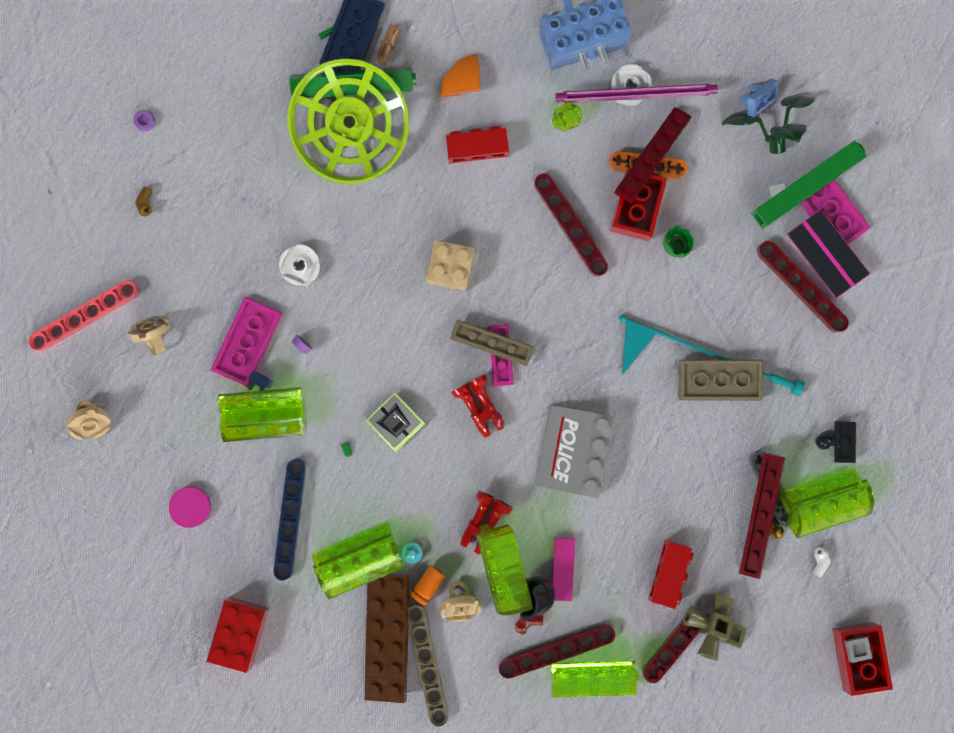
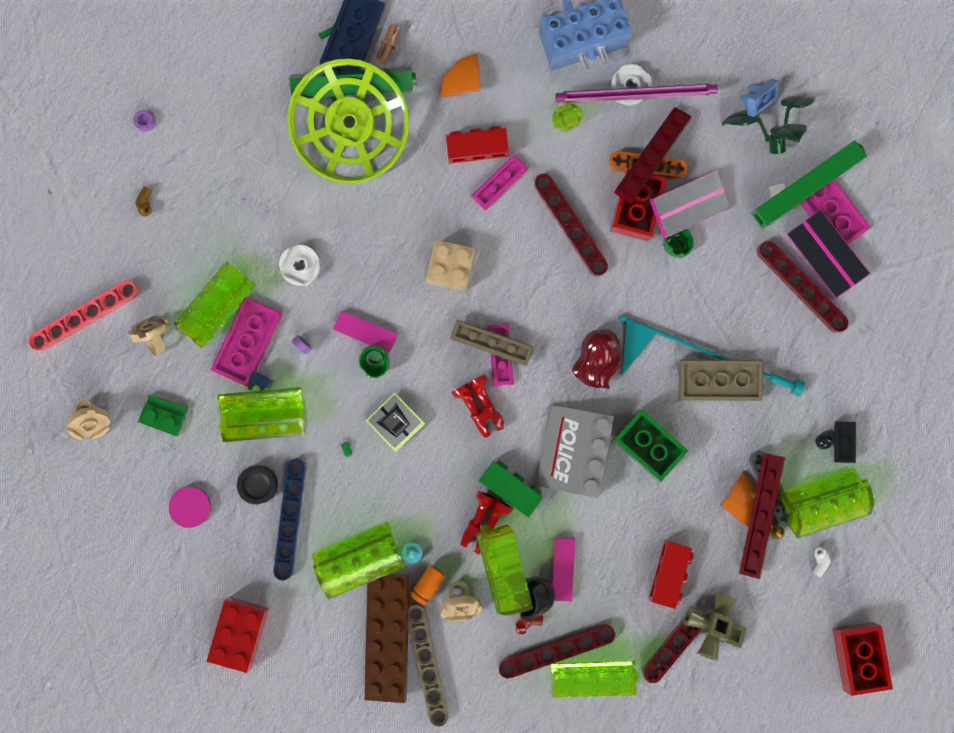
(163, 415): none -> green plate
(214, 304): none -> clear neon green brick
(241, 488): none -> black tyre
(365, 331): none -> dark pink tile
(374, 361): none -> green hair
(499, 183): none -> dark pink tile
(511, 488): none -> green brick
(598, 359): none -> dark red piece
(650, 445): none -> green brick
(689, 203): none -> tile
(740, 499): none -> orange brick
(858, 649): light grey tile -> none

